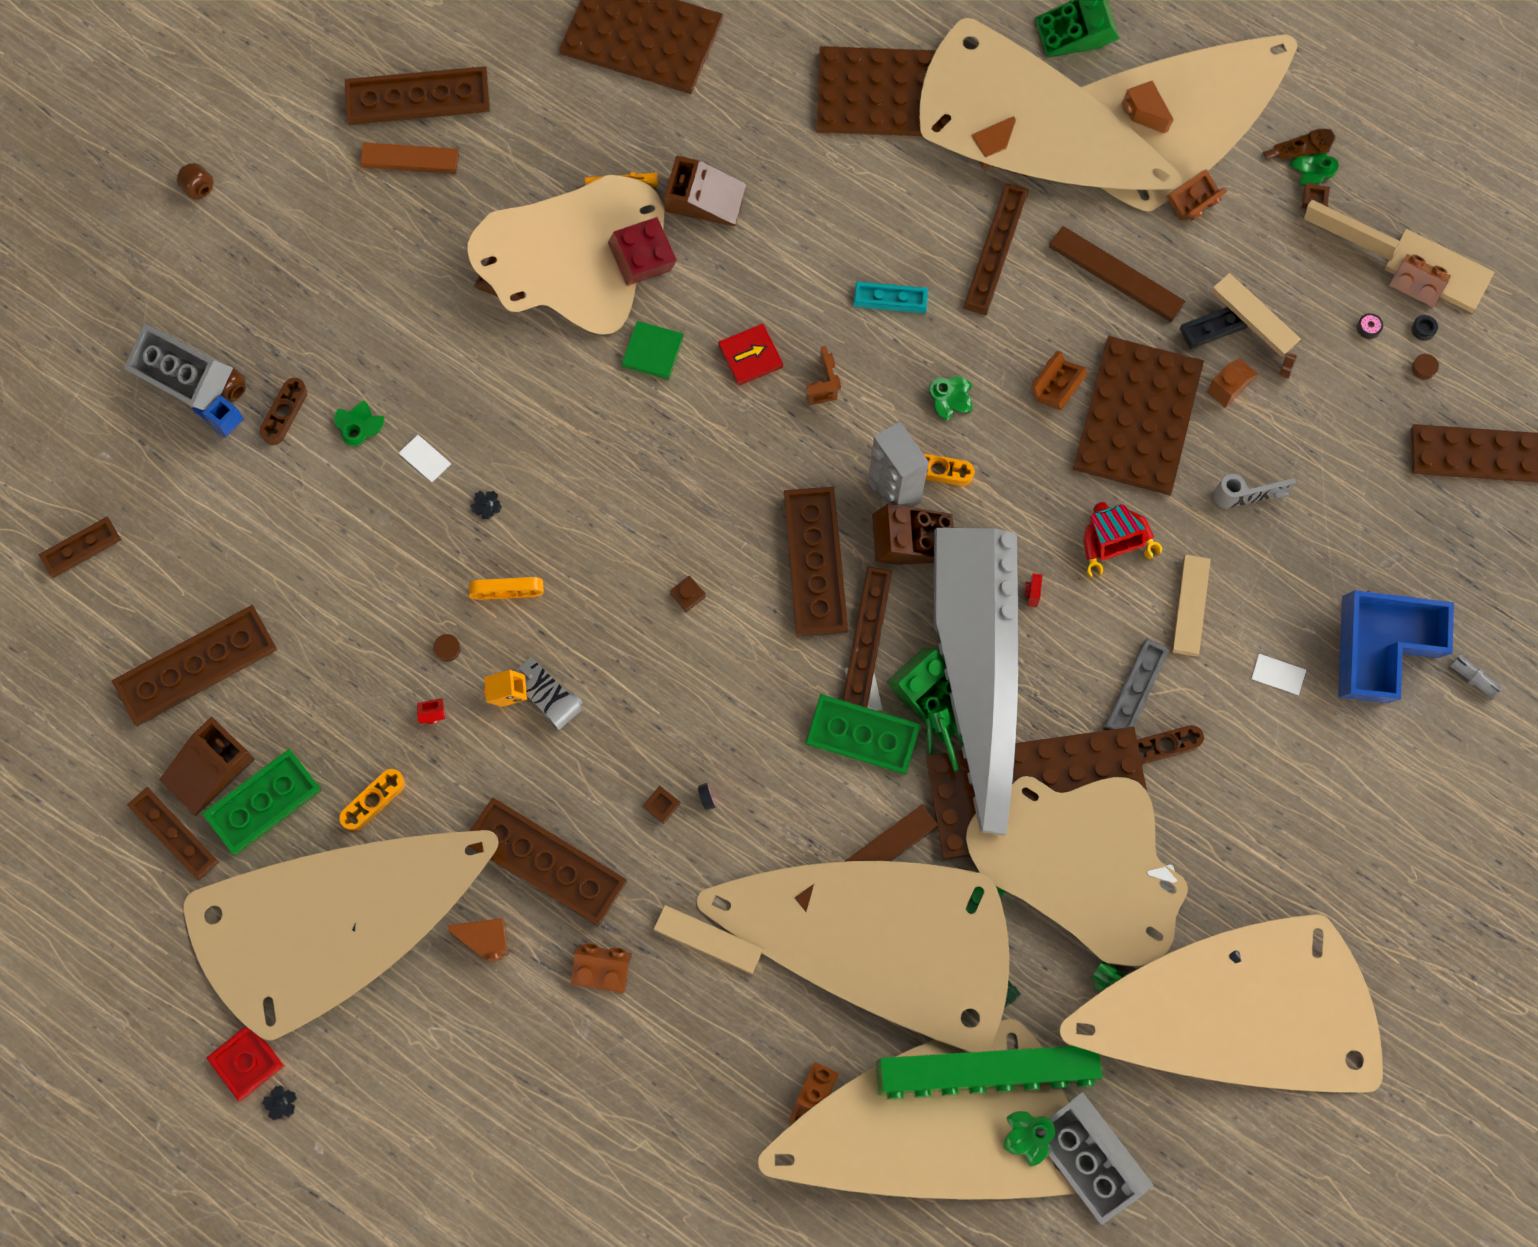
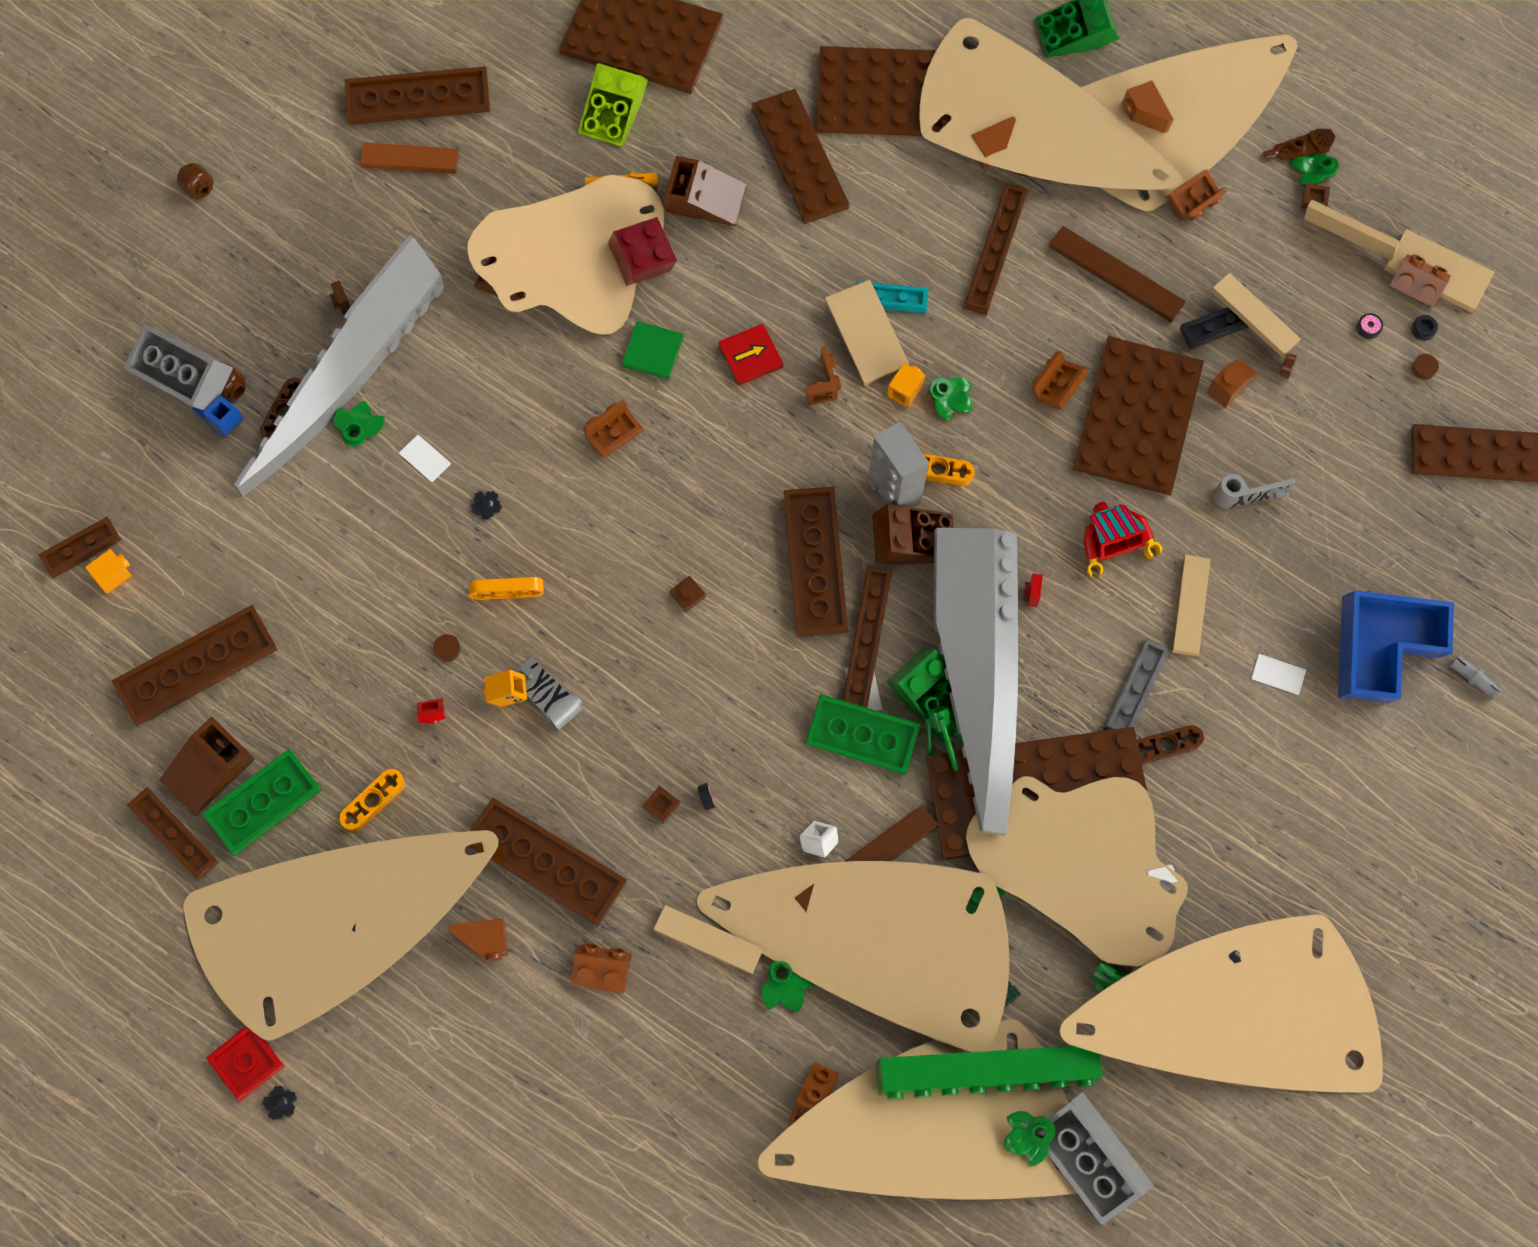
(109, 570): none -> light orange brick
(339, 297): none -> reddish brown plate
(371, 332): none -> light grey wedge
(612, 104): none -> lime slope
(612, 429): none -> dark orange bracket
(786, 990): none -> green plate
(800, 156): none -> reddish brown plate
(819, 839): none -> white slope
(866, 332): none -> tan tile
(906, 385): none -> light orange brick

